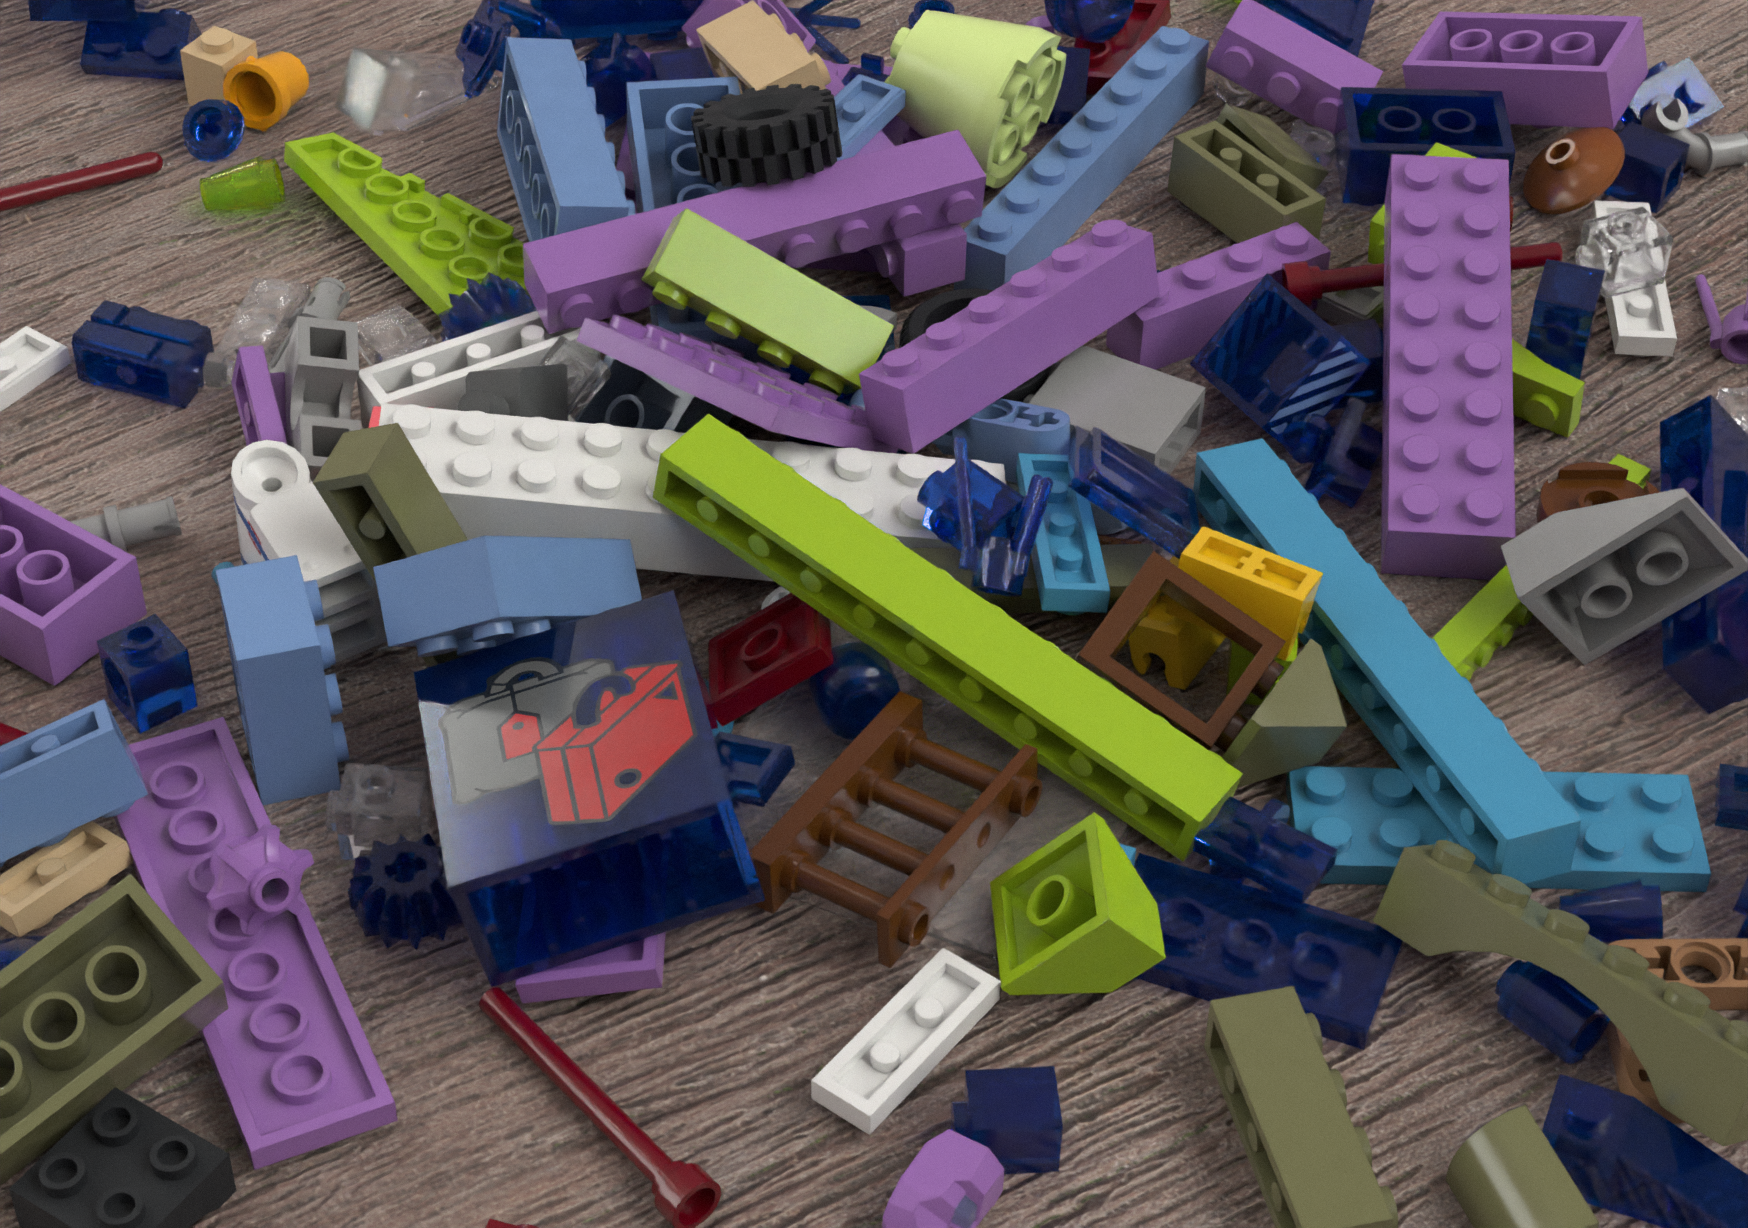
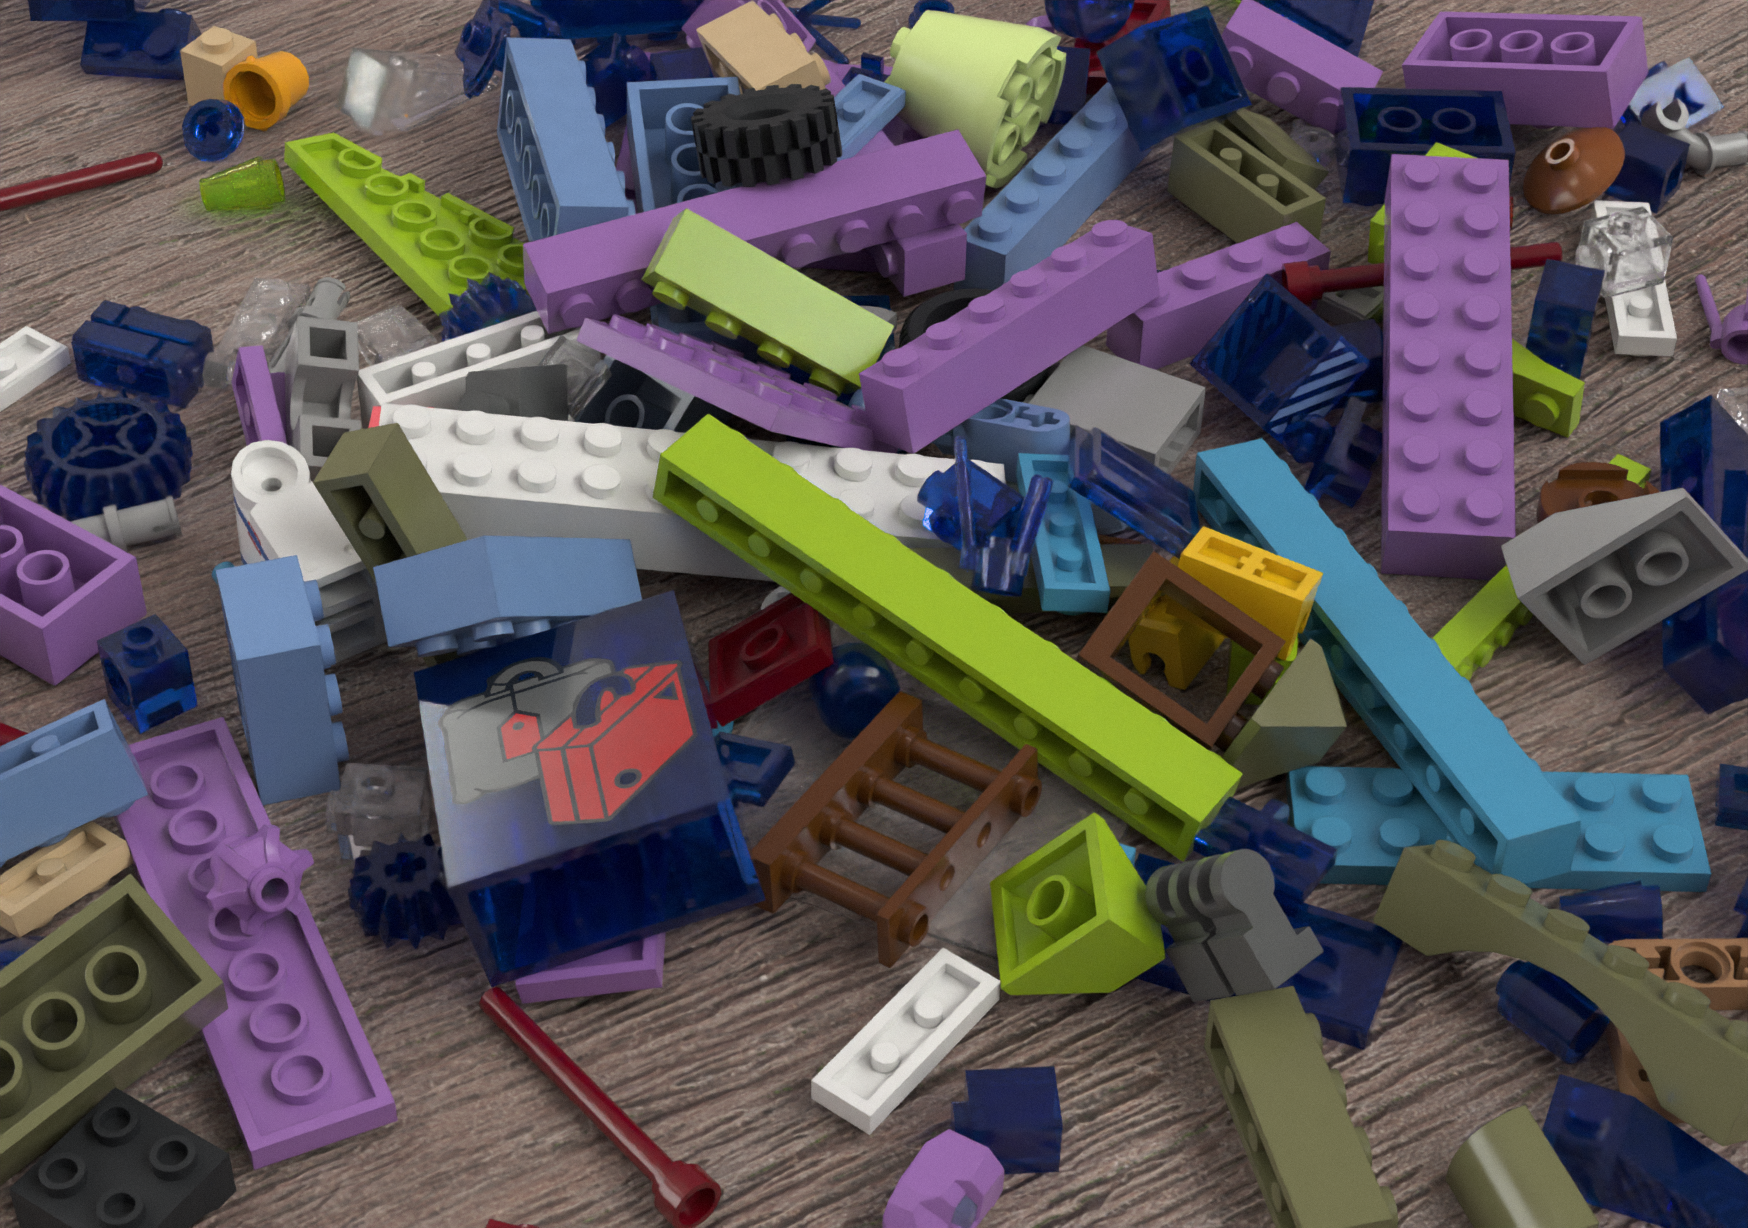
(107, 455): none -> clear blue gear
(1173, 77): none -> clear blue brick
(1227, 925): none -> dark grey legs

